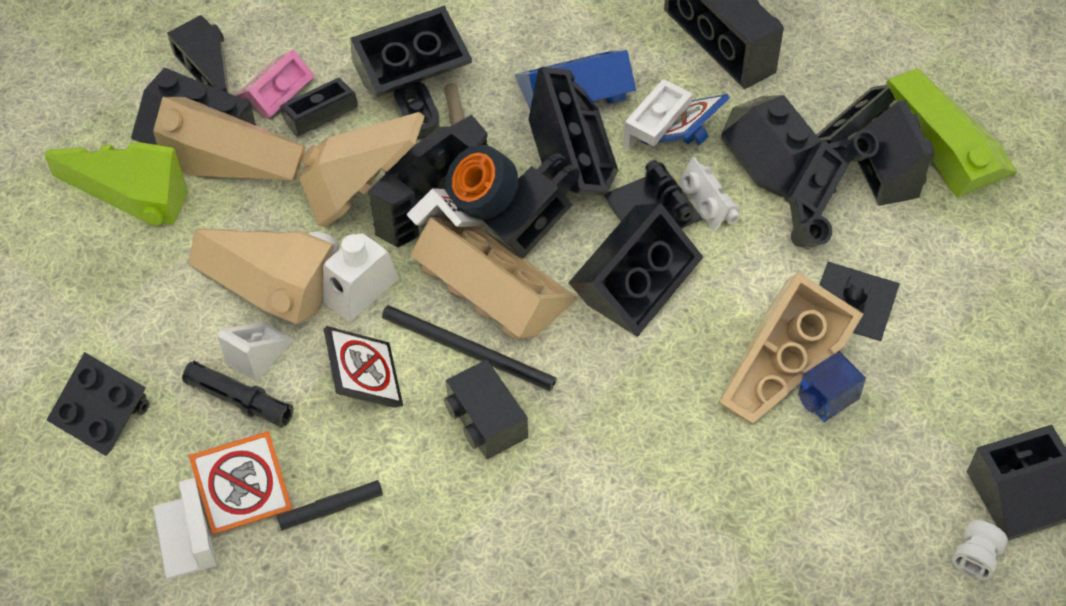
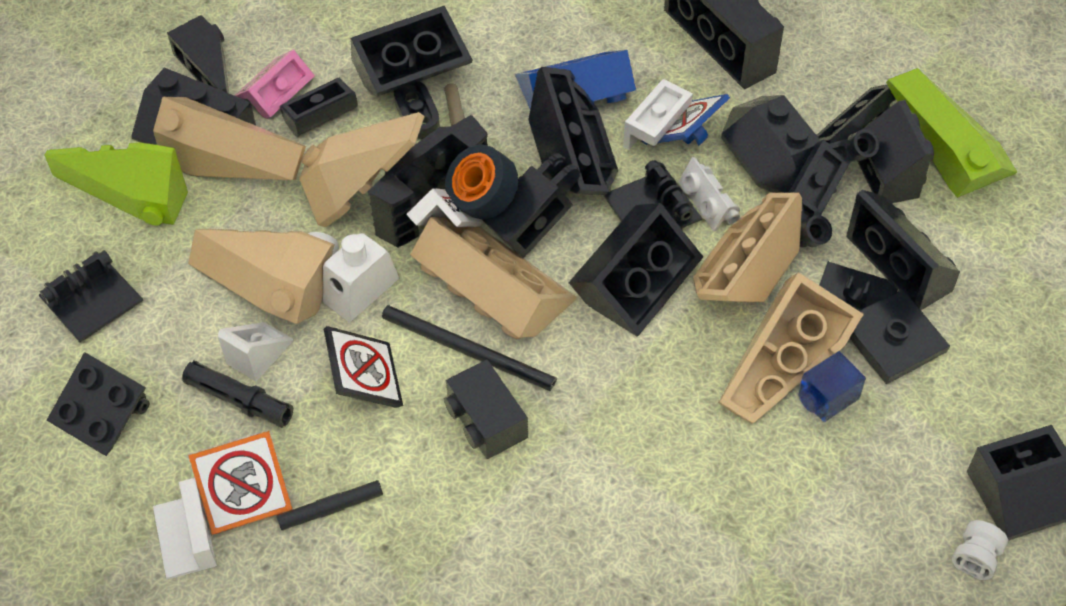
(89, 296): none -> black hinge
(753, 252): none -> tan wedge
(897, 337): none -> black plate
(900, 250): none -> black slope

